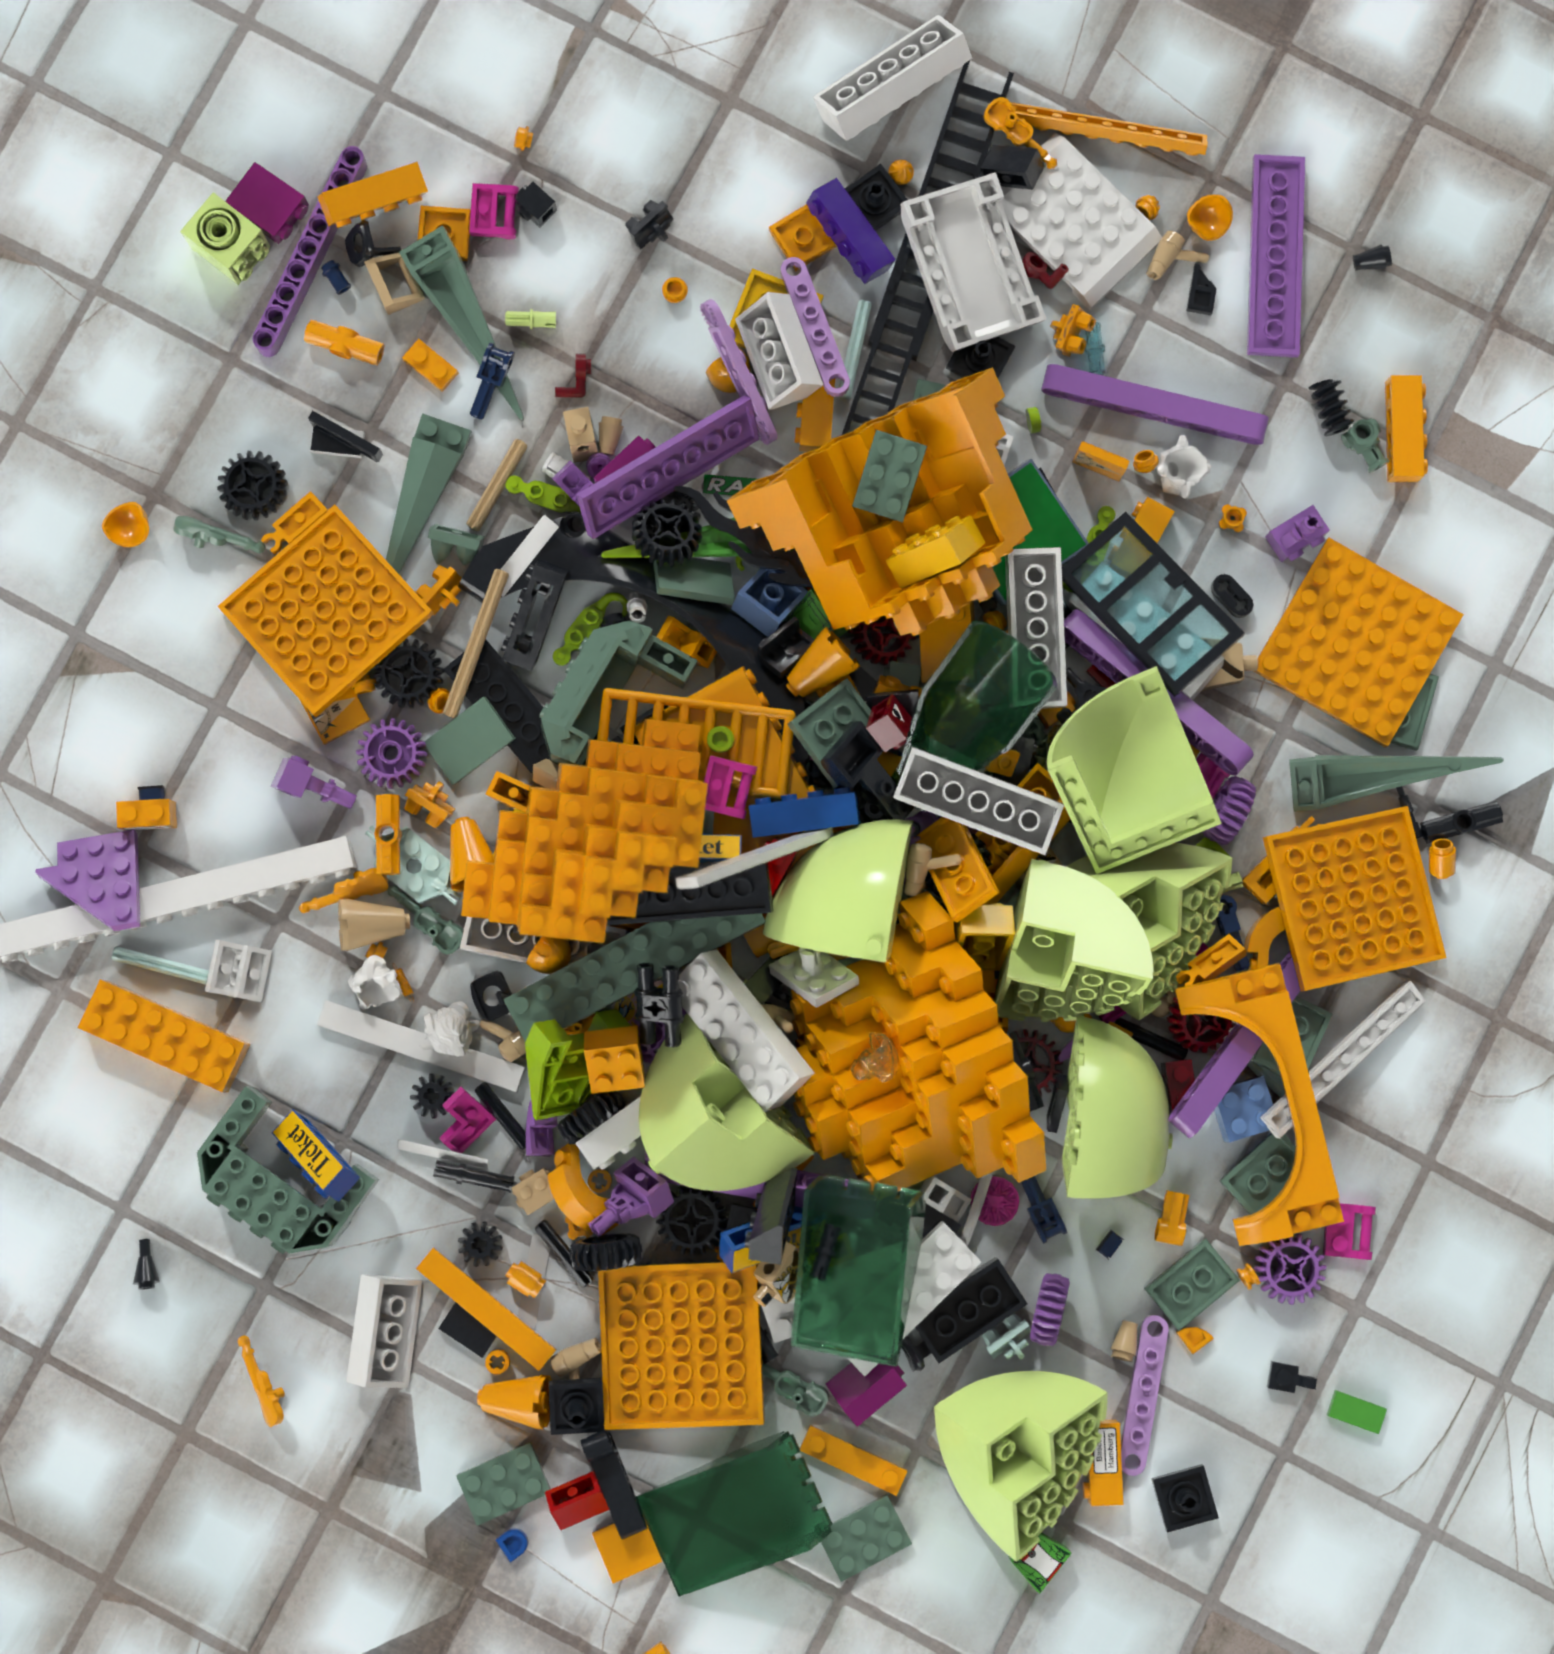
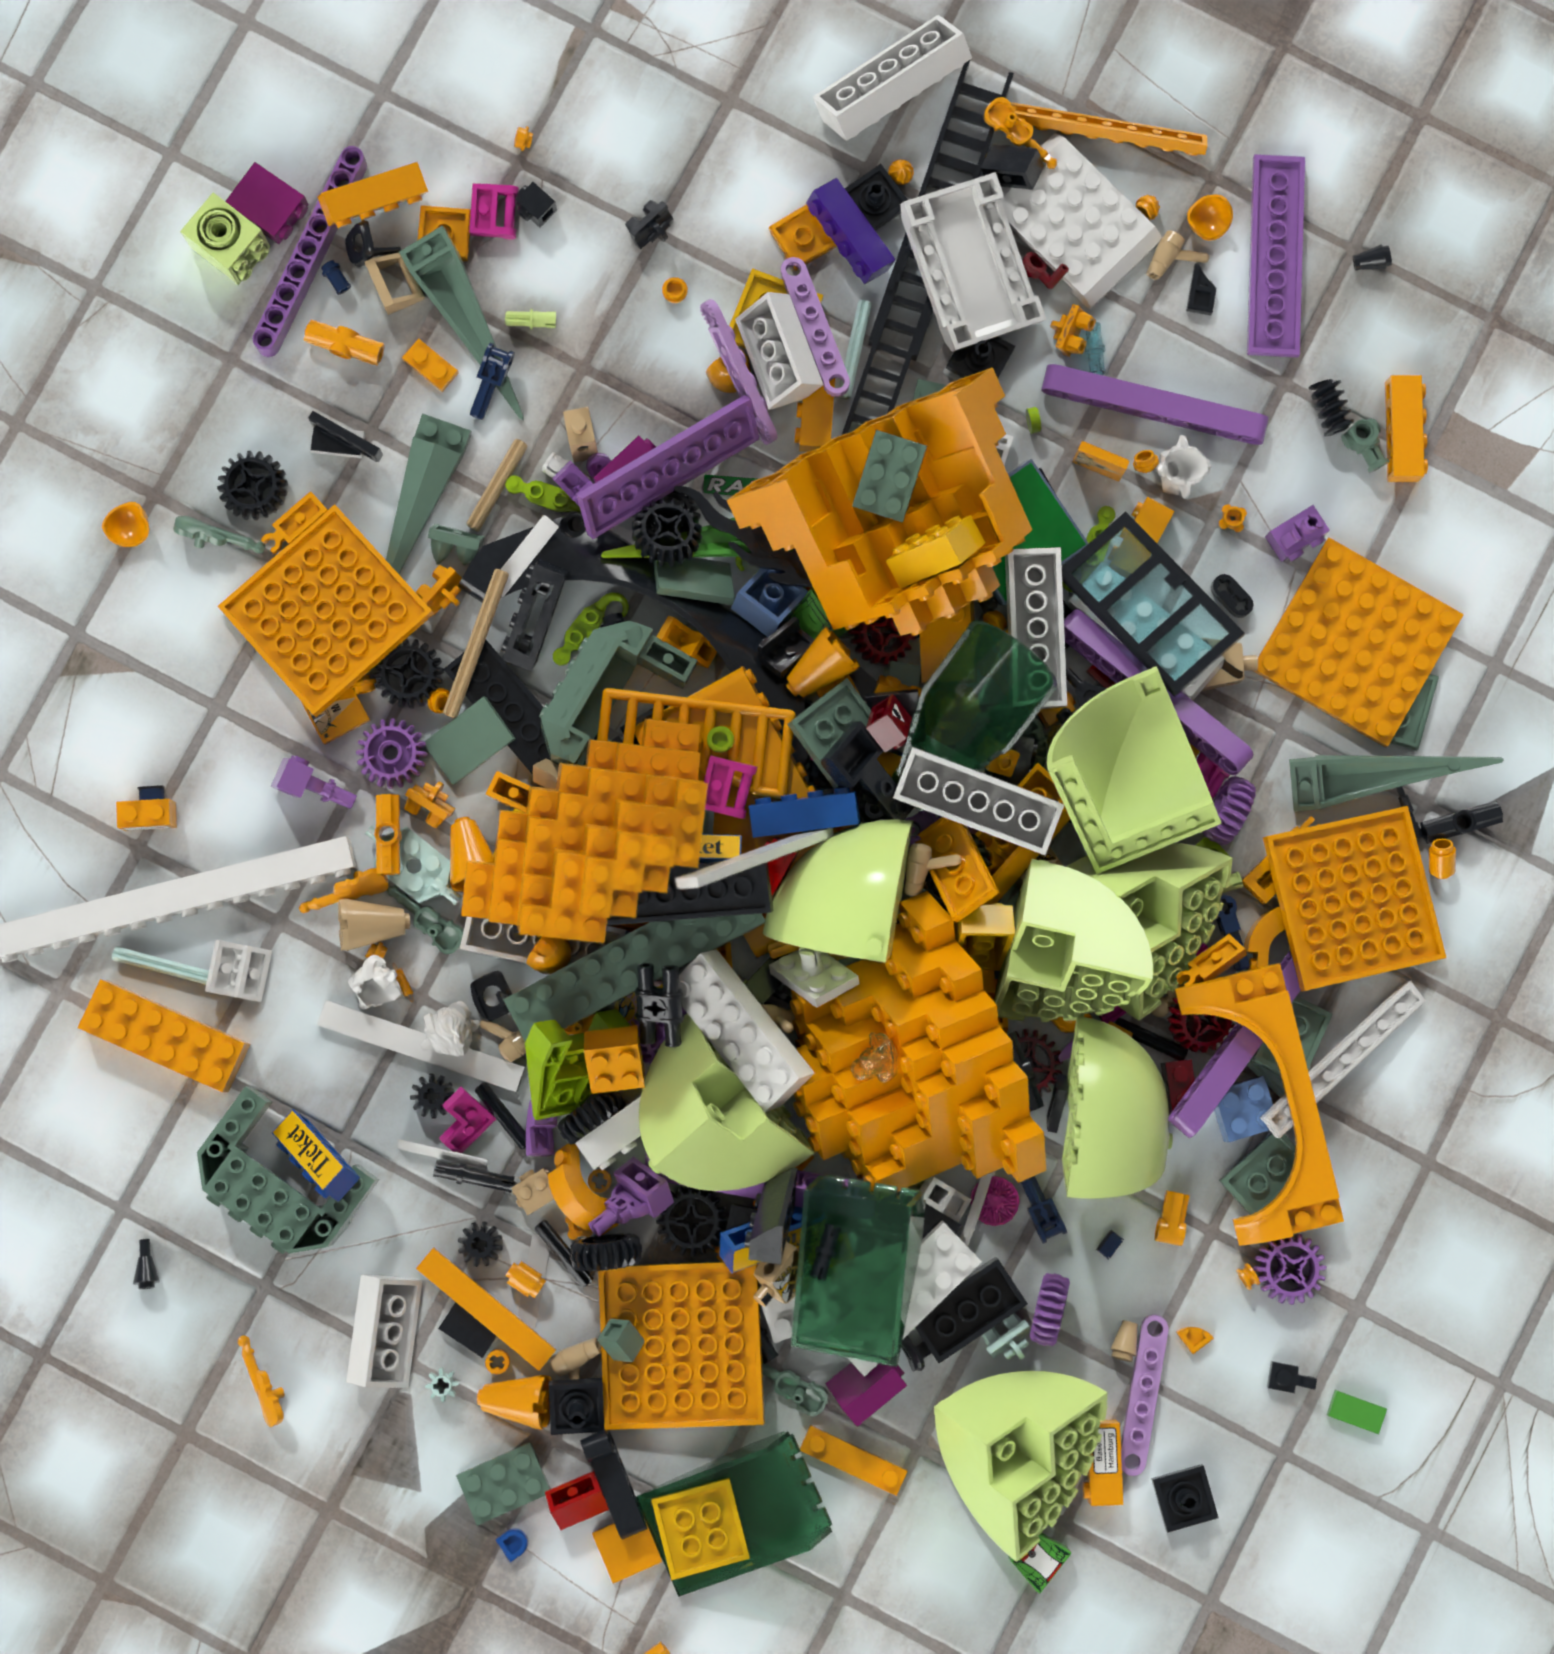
(100, 877): medium lavender wing -> none
(447, 1378): none -> light aqua gear
(583, 368): dark red plate -> none
(609, 434): tan cone -> none
(621, 1340): none -> sand green panel
(637, 607): white pin -> none
(700, 1528): none -> yellow plate
(865, 1538): sand green plate -> none
(1191, 1284): sand green tile -> none
(1339, 1236): dark pink plate -> none

